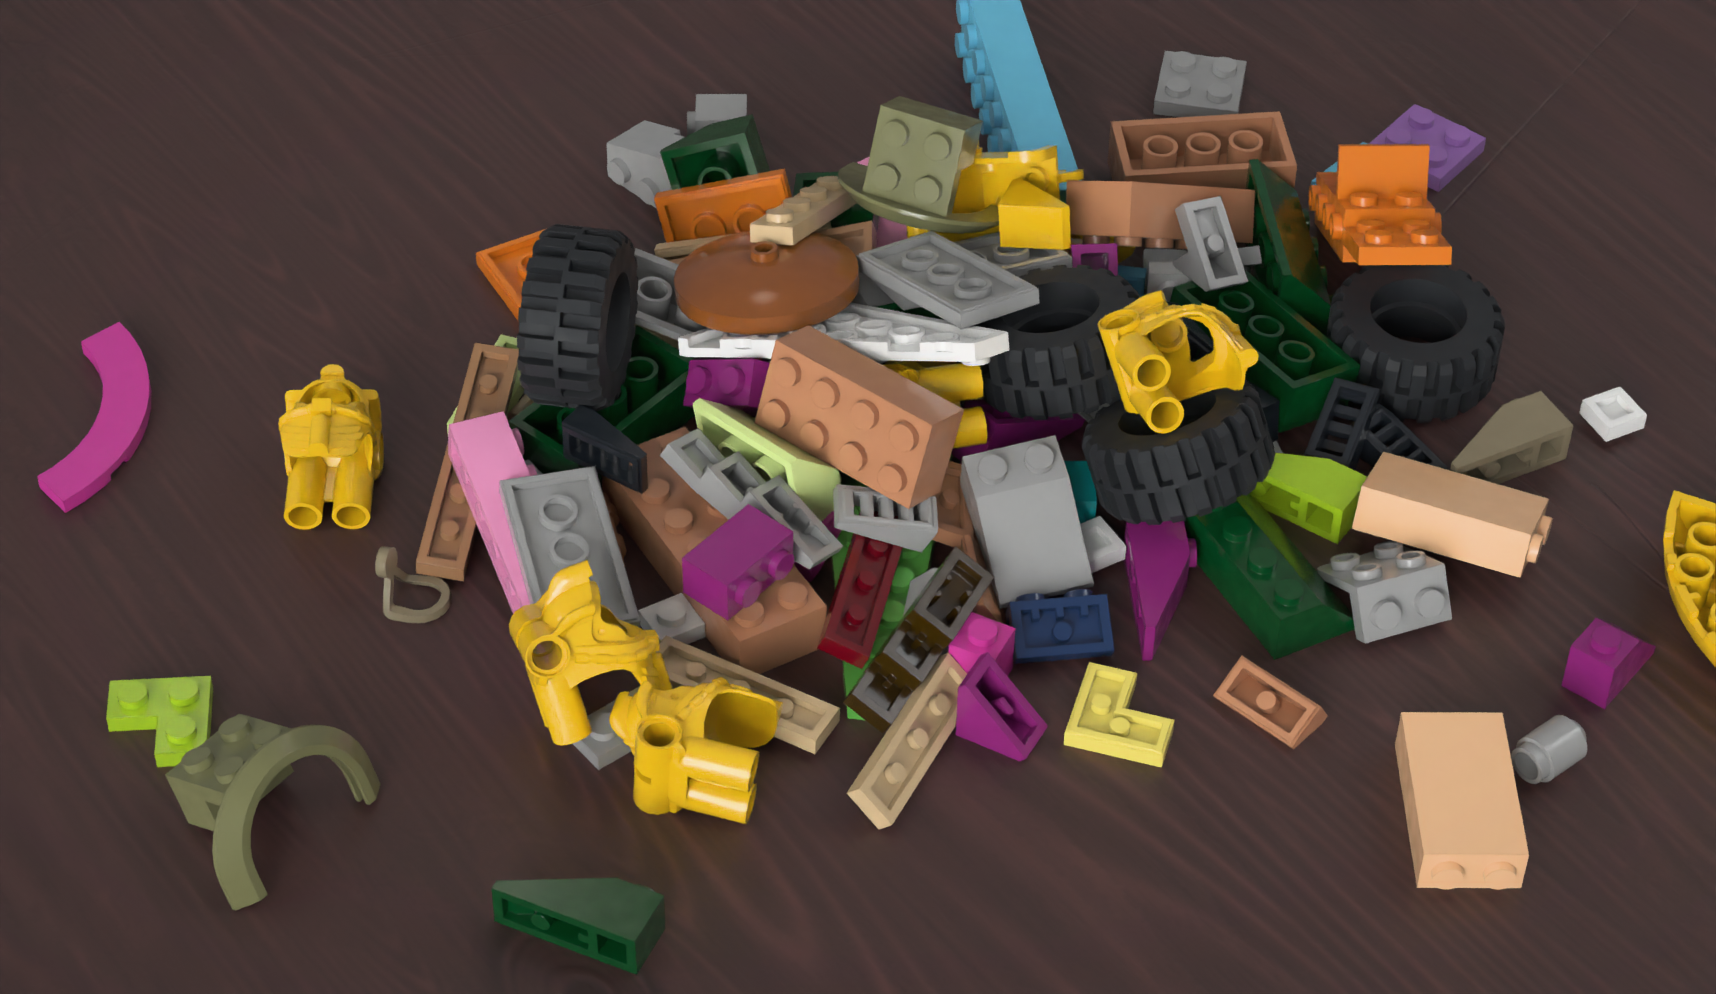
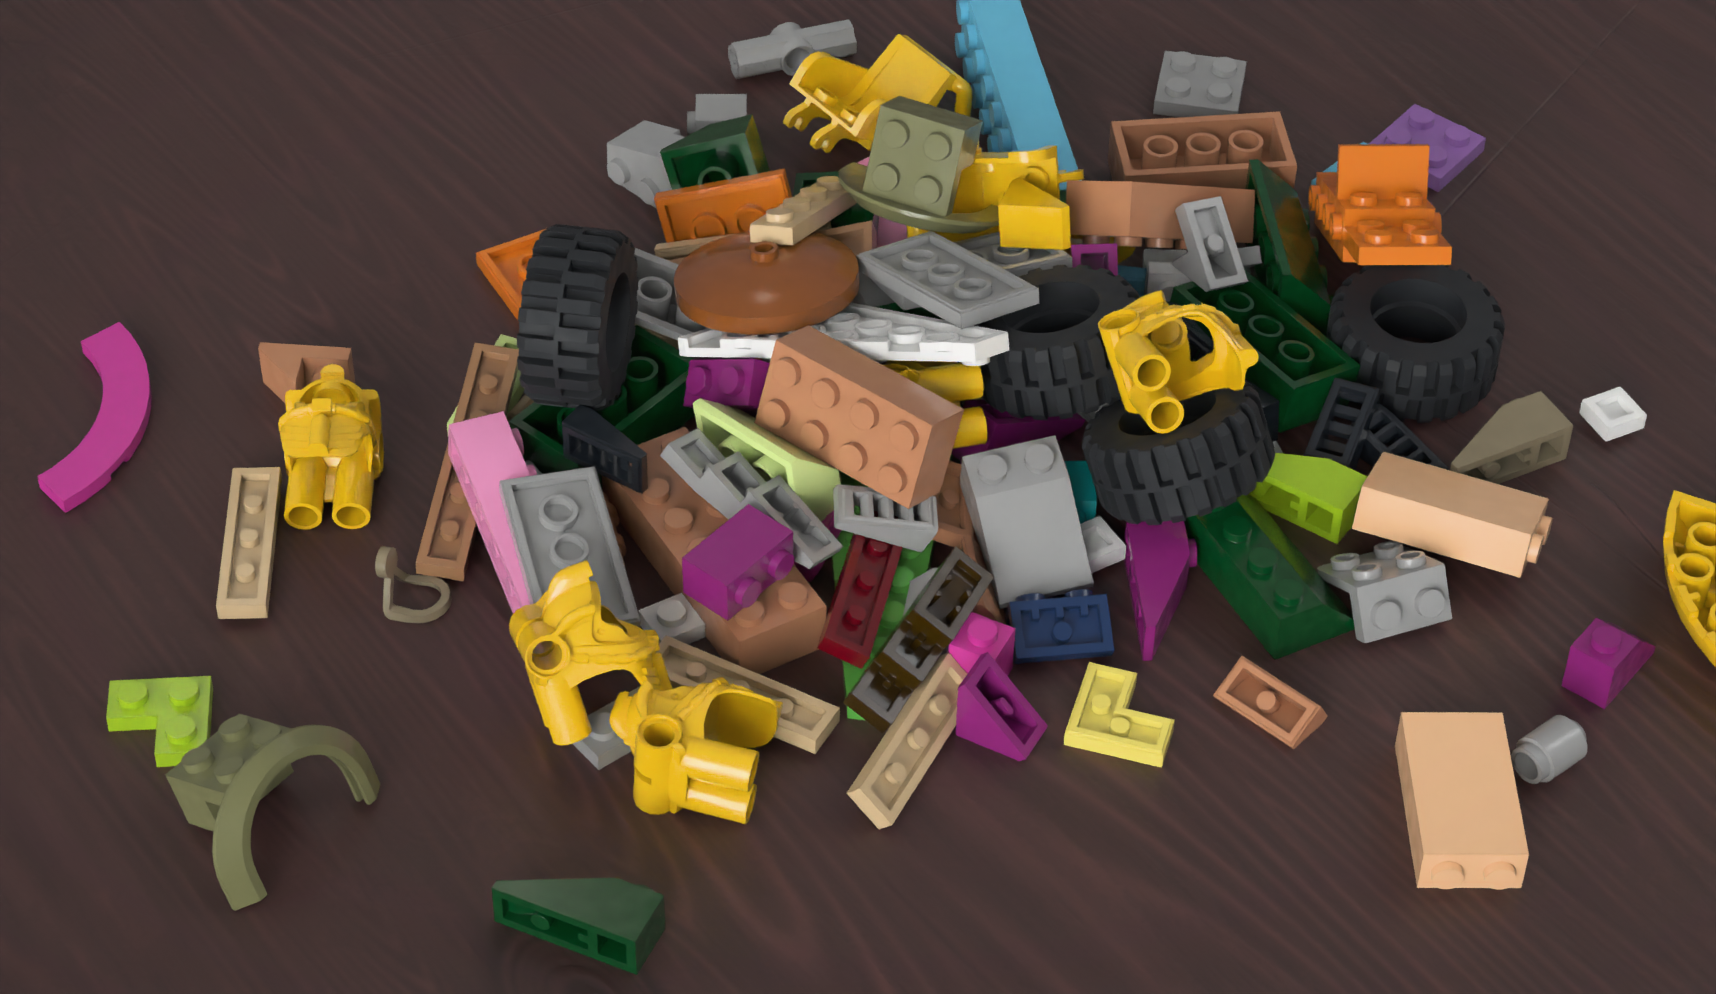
(249, 543): none -> tan plate
(296, 366): none -> nougat slope
(789, 46): none -> light grey piece
(853, 94): none -> yellow piece

